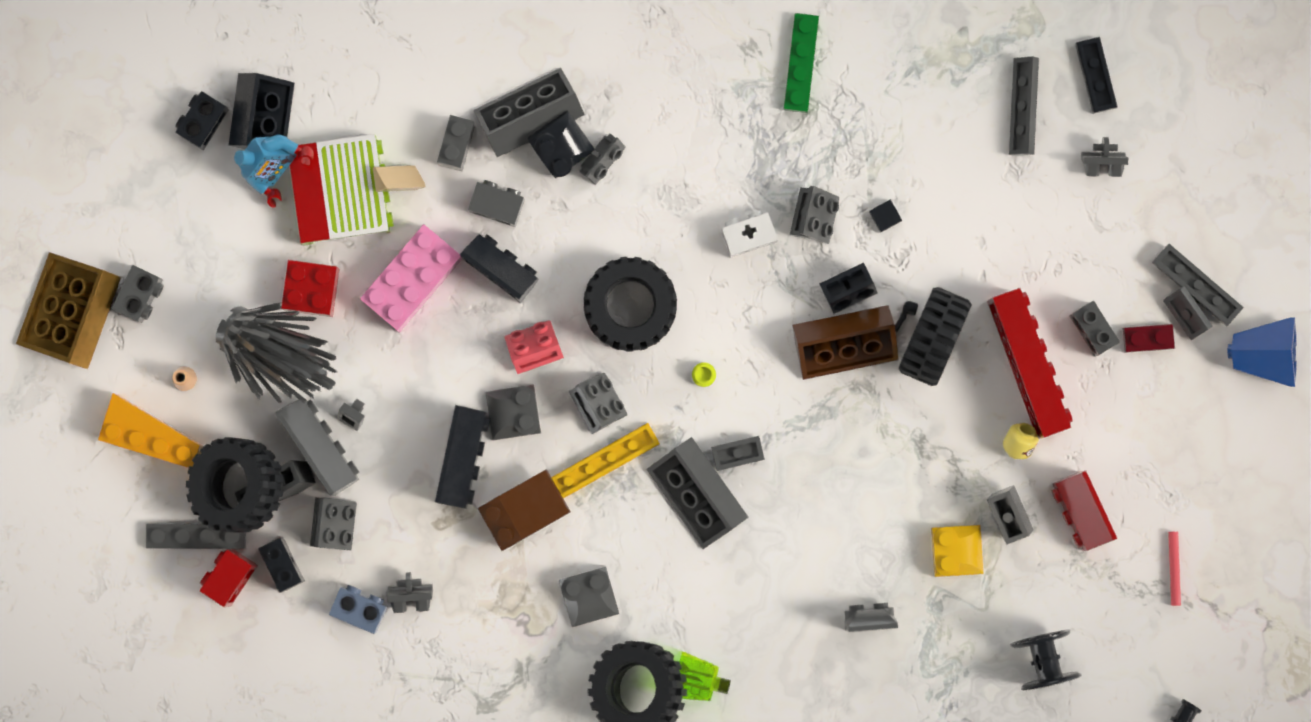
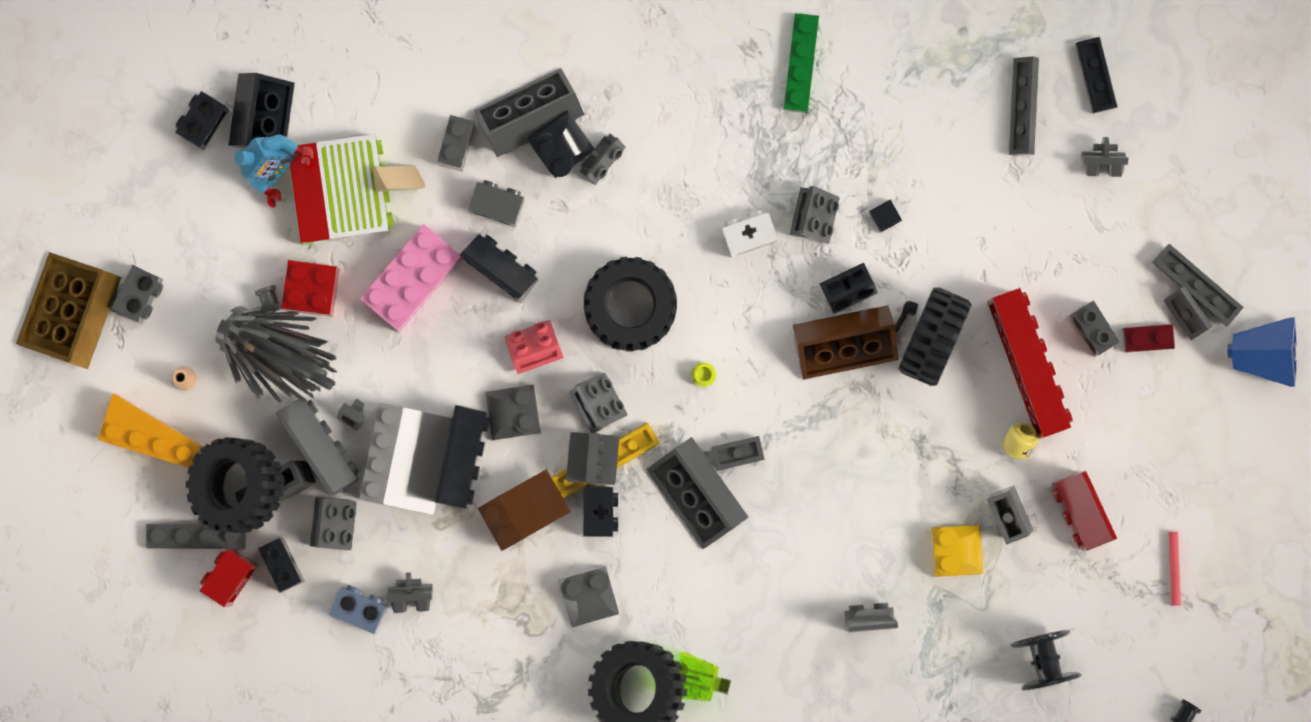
(267, 296): none -> dark grey bush
(405, 458): none -> light grey slope
(591, 523): none -> black brick
(592, 458): none -> dark grey bracket

